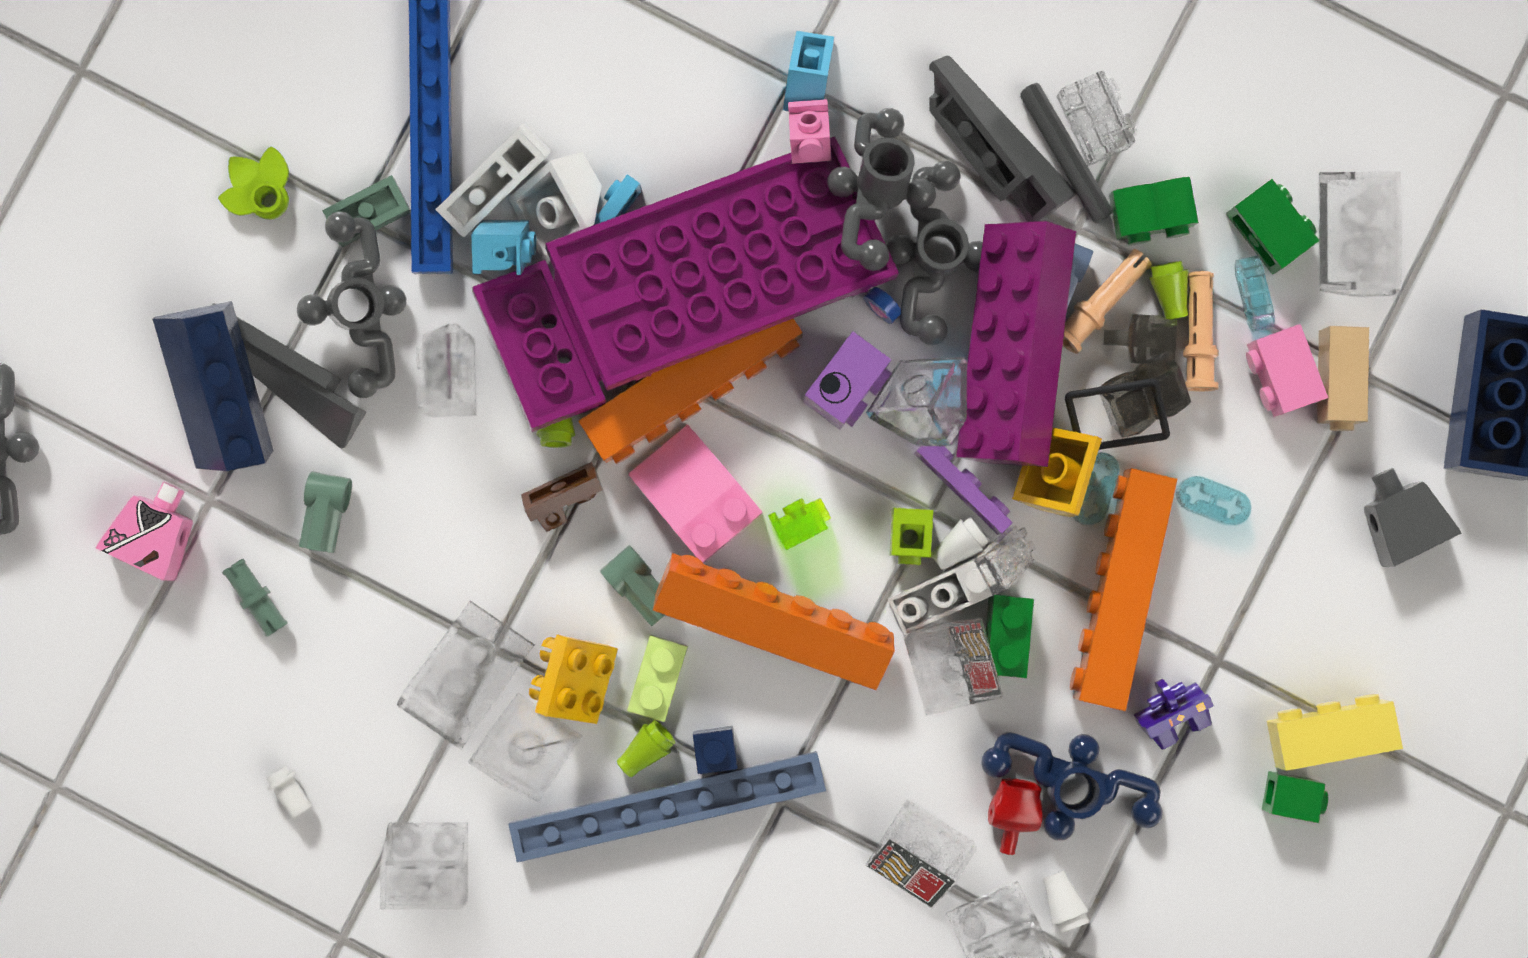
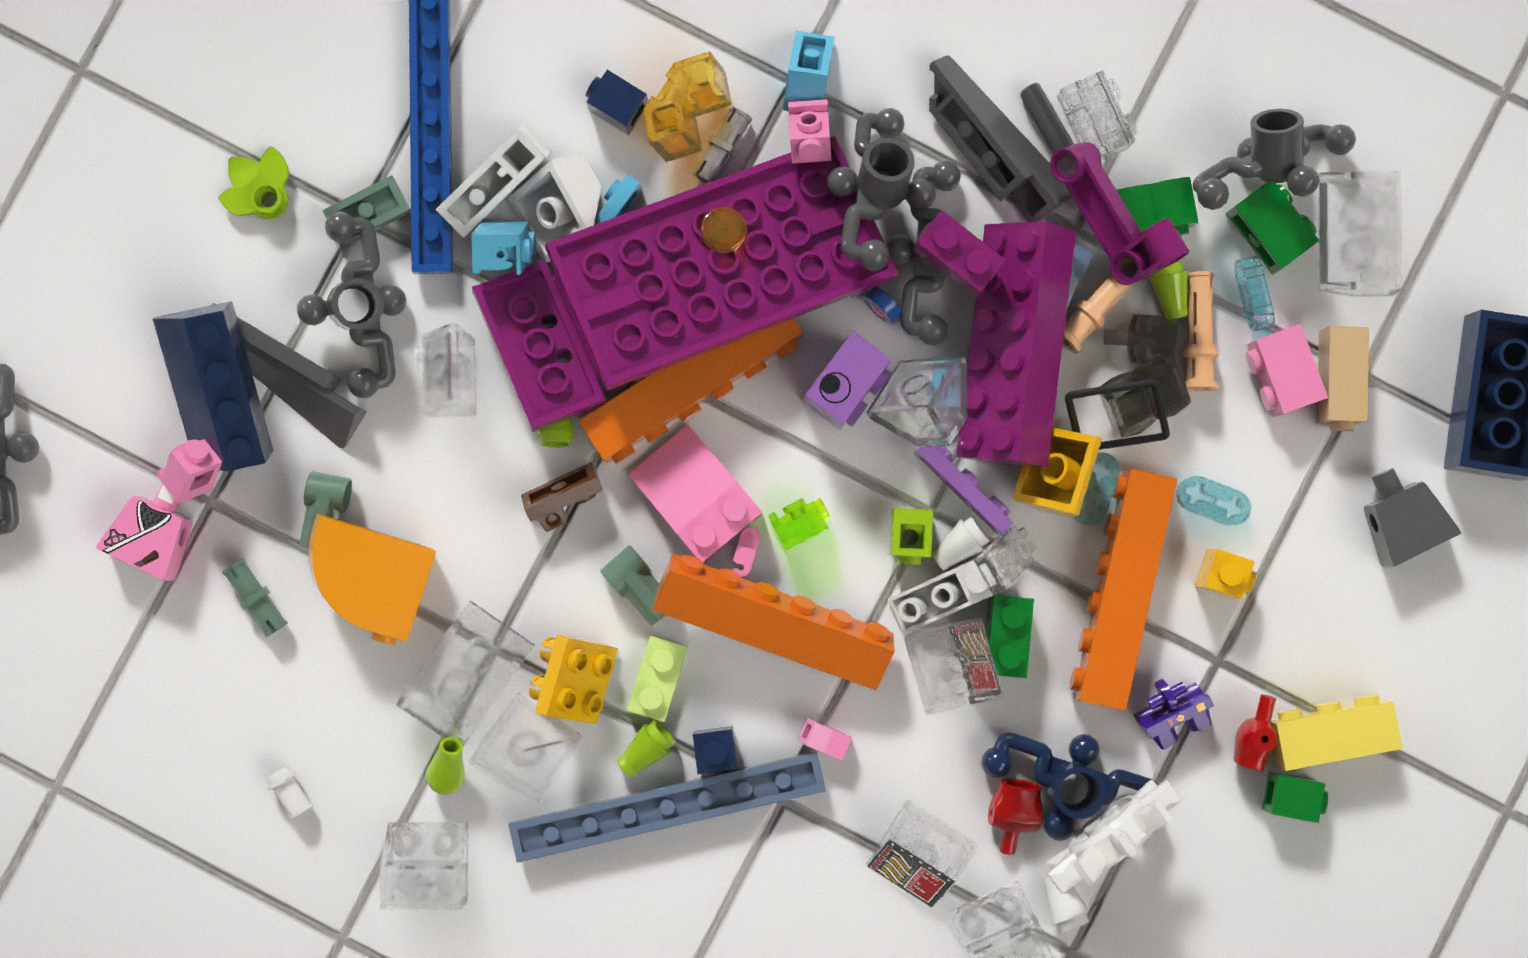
(190, 462): none -> bright pink brick
(369, 576): none -> light orange brick
(446, 769): none -> lime cone
(616, 101): none -> dark blue brick
(692, 89): none -> clear yellow brick
(722, 145): none -> light grey pin
(723, 229): none -> clear yellow piece
(746, 550): none -> bright pink piece
(825, 739): none -> bright pink piece
(958, 254): none -> magenta brick
(1111, 220): none -> magenta piece
(1113, 835): none -> white gear
(1226, 574): none -> yellow brick
(1256, 736): none -> red piece
(1274, 155): none -> dark grey wheel

